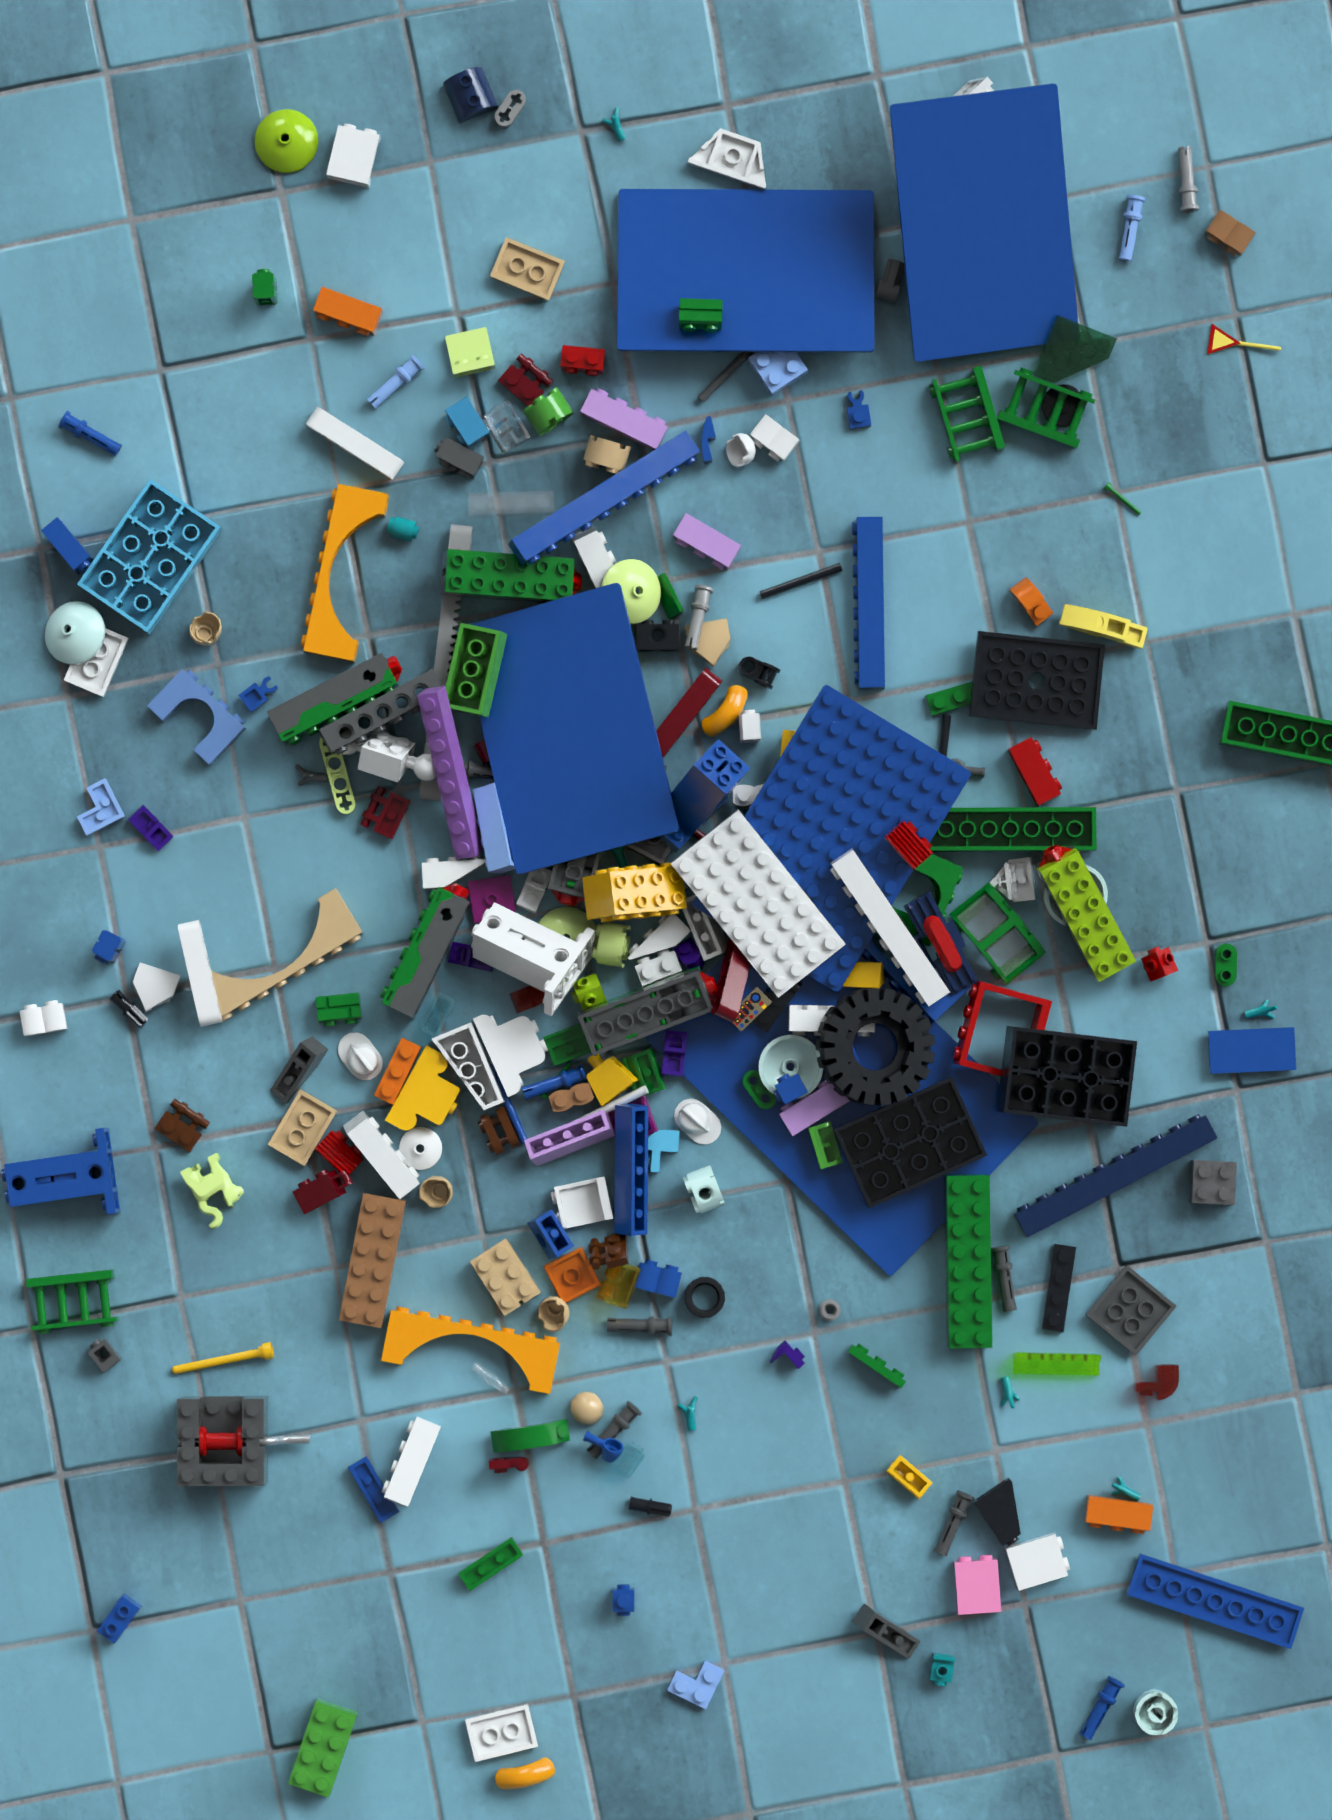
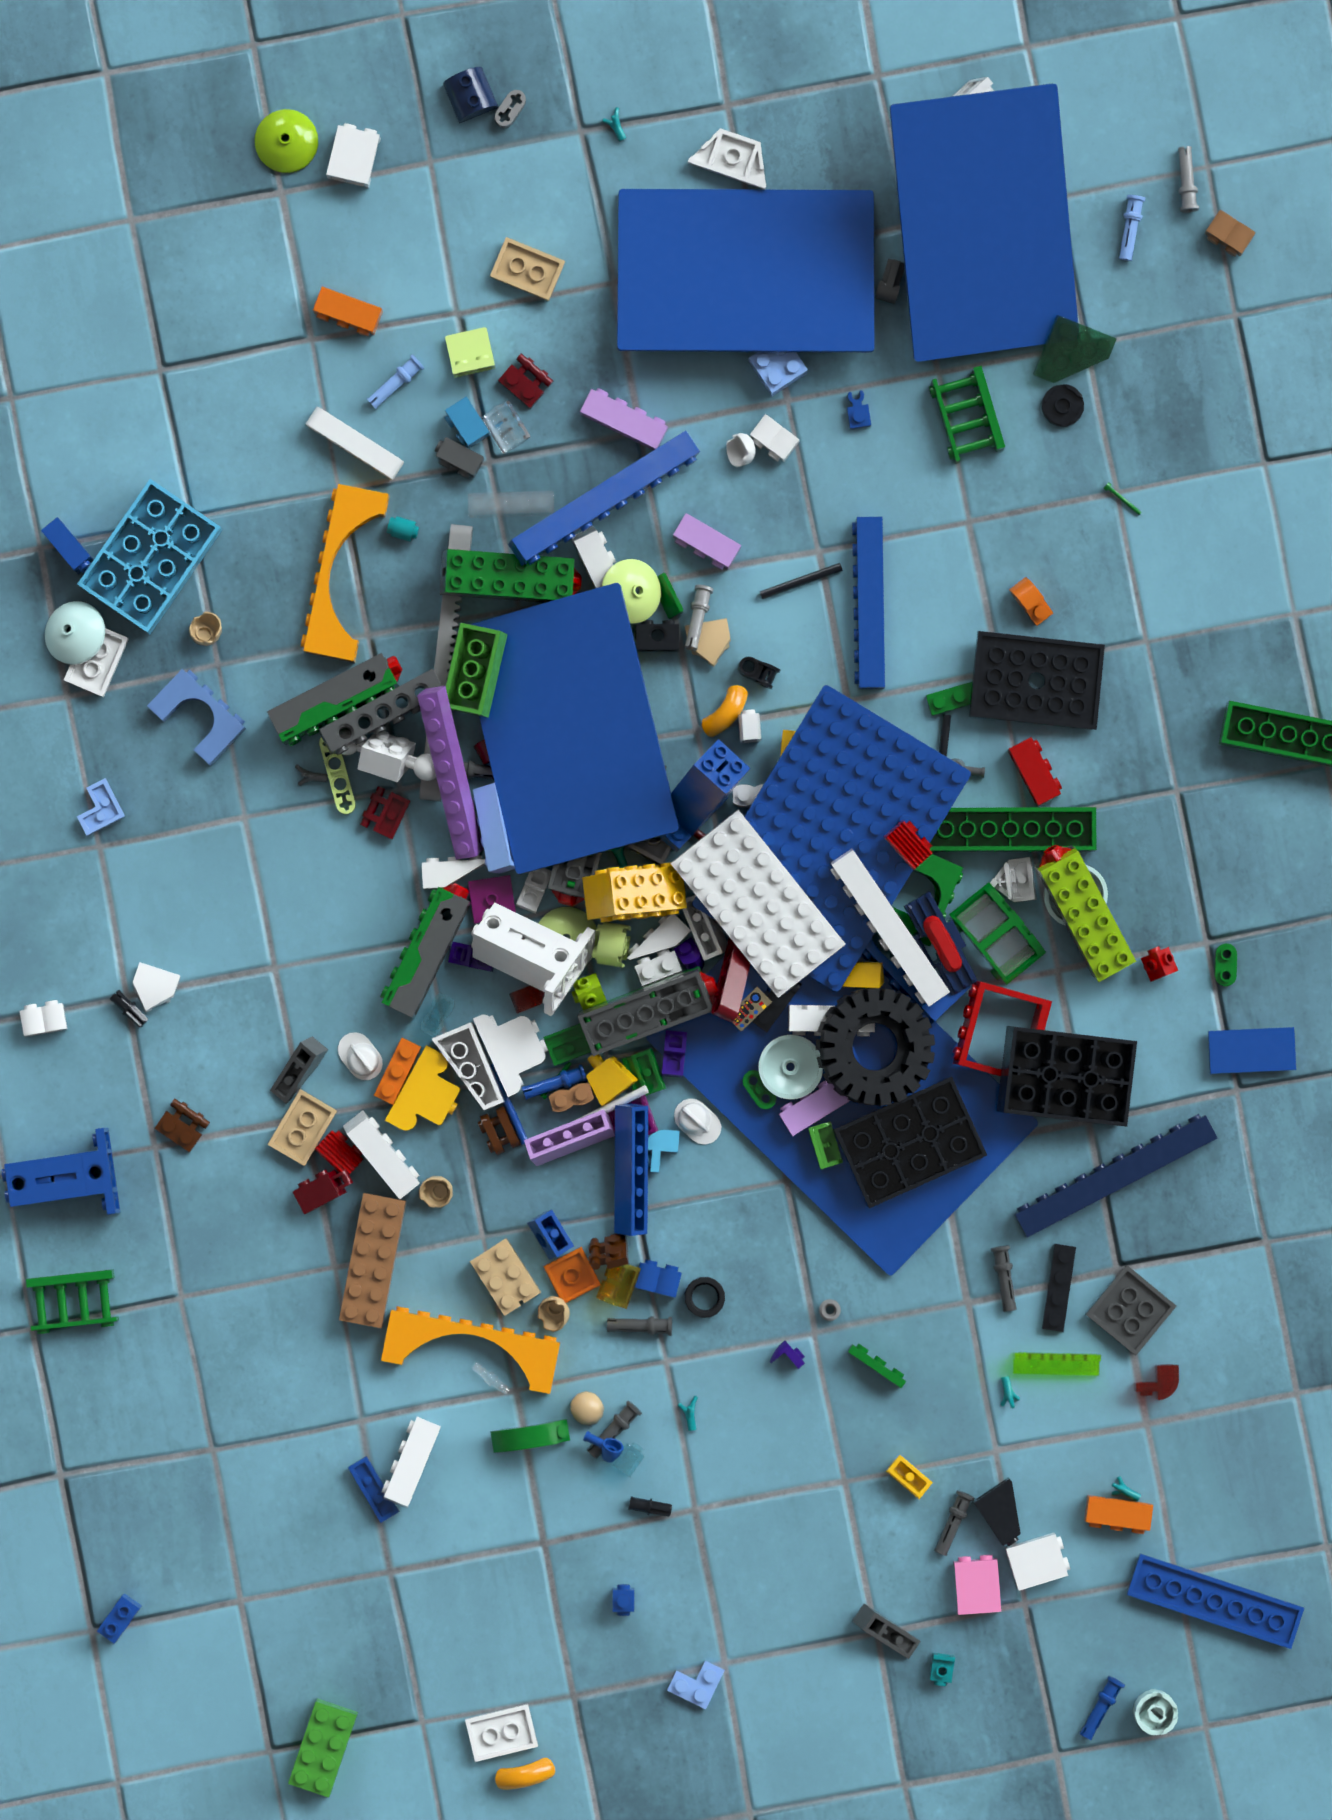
(80, 429): blue pin -> none
(104, 1363): dark grey brick -> none
(108, 947): blue brick -> none
(150, 827): dark purple slope -> none
(199, 973): white beam -> none
(207, 1186): yellowish green animal -> none
(225, 1440): dark grey piece -> none
(256, 696): blue plate -> none
(264, 287): green brick -> none
(265, 1351): yellow piece -> none
(333, 929): tan arch -> none
(339, 1008): green brick -> none
(431, 1143): white dish -> none
(490, 1564): green plate -> none
(502, 1464): dark red plate -> none
(548, 411): bright green brick -> none
(582, 359): red brick -> none
(582, 1202): white panel -> none
(607, 454): tan brick -> none
(687, 709): dark red beam -> none
(700, 314): green brick -> none
(703, 1179): light aqua brick -> none
(707, 435): blue slope -> none
(724, 375): dark grey bar -> none
(789, 1088): blue brick -> none
(968, 1260): green brick -> none
(1030, 420): green fence -> none
(1104, 625): light yellow slope -> none
(1213, 1182): flat silver brick -> none
(1220, 340): piece -> none
(1261, 1011): teal bar -> none

